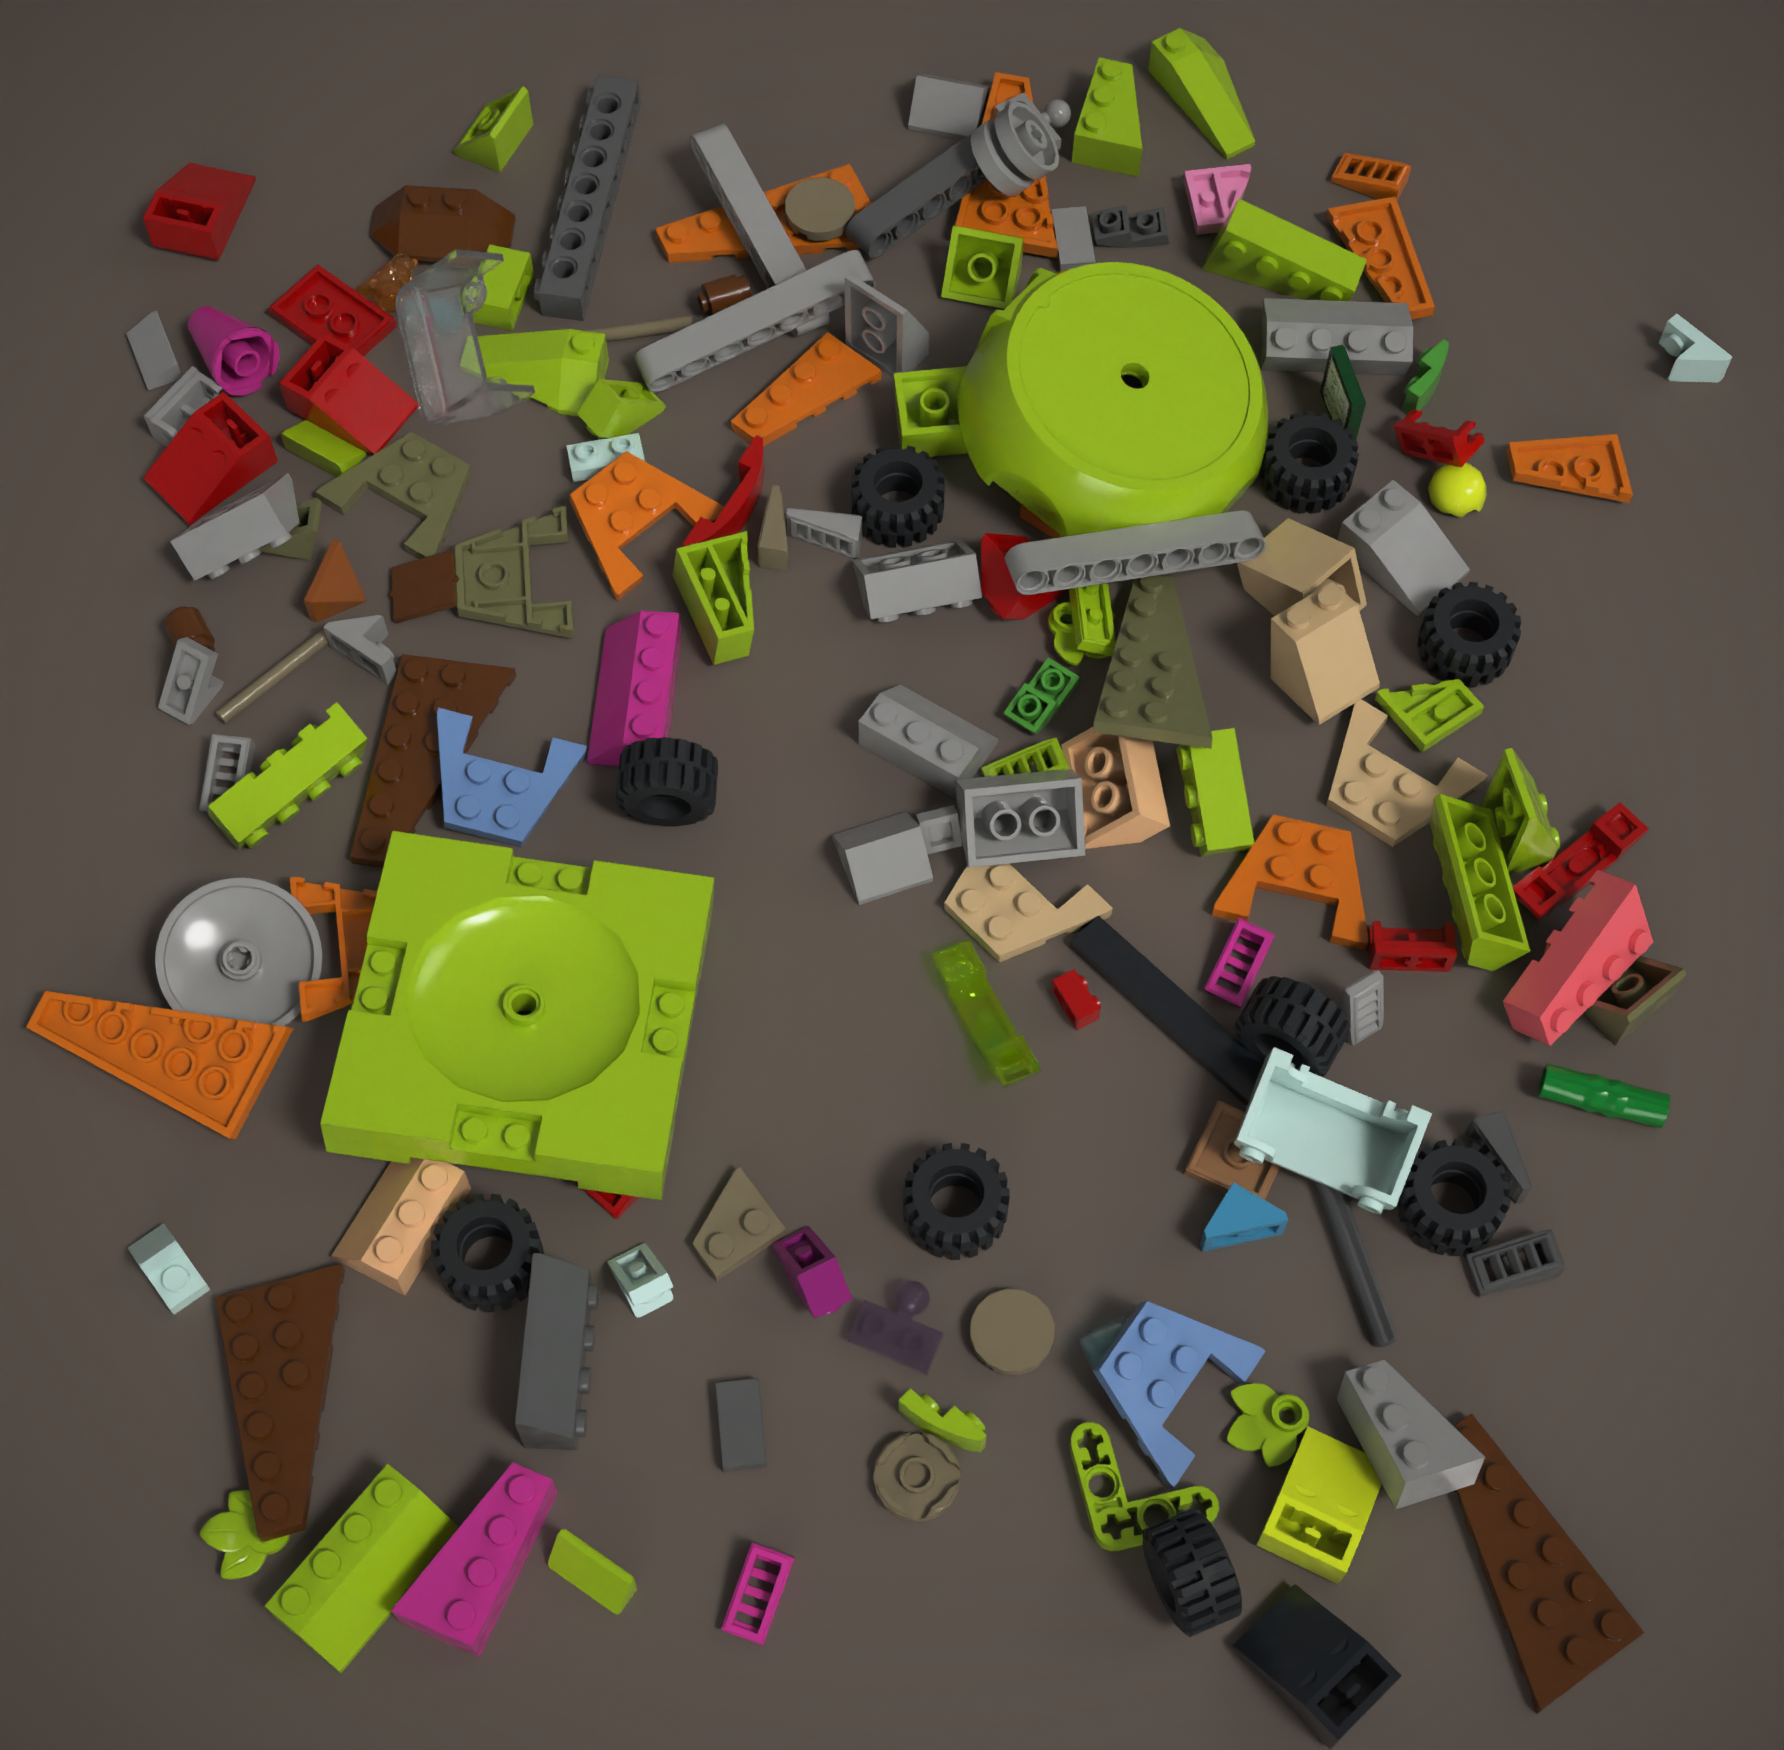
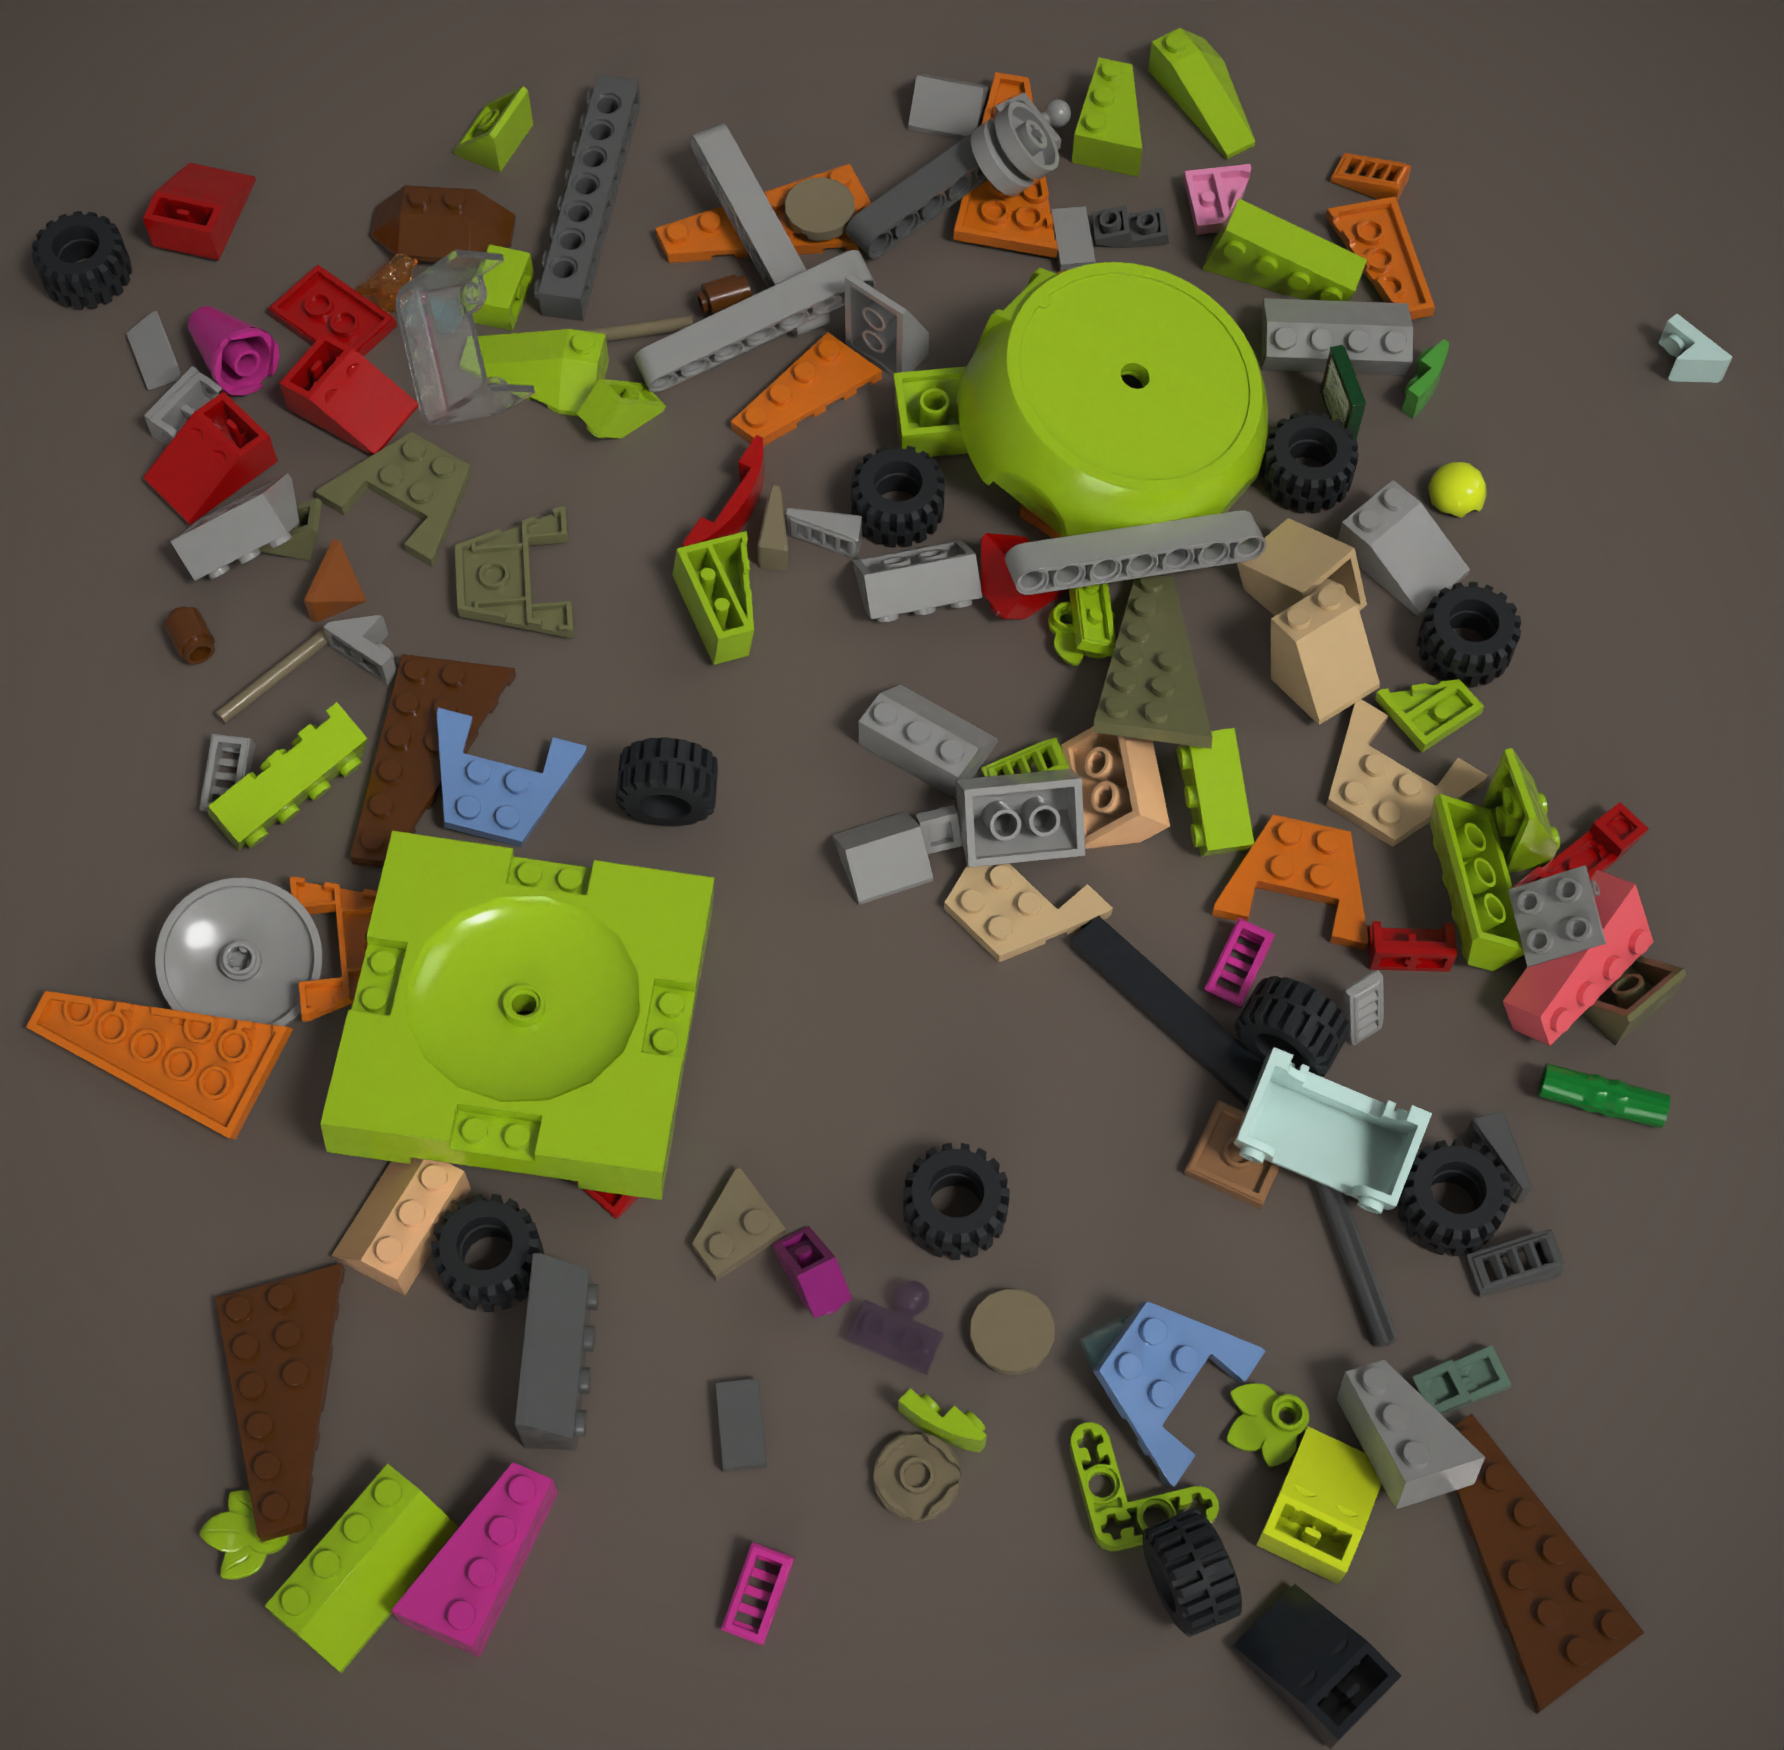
(76, 239): none -> black tyre
(168, 1268): light aqua slope -> none
(190, 681): light grey slope -> none
(321, 448): lime slope -> none
(424, 586): reddish brown piece -> none
(591, 457): light aqua plate -> none
(591, 1572): lime slope -> none
(626, 502): orange wing -> none
(635, 684): dark pink slope -> none
(642, 1280): light aqua slope -> none
(982, 267): lime slope -> none
(983, 1015): clear neon green slope -> none
(1043, 697): bright green slope -> none
(1075, 999): red piece -> none
(1242, 1219): dark azure slope -> none
(1438, 442): red hinge -> none
(1463, 1381): none -> sand green slope
(1557, 916): none -> light grey hinge
(1573, 465): orange wing -> none

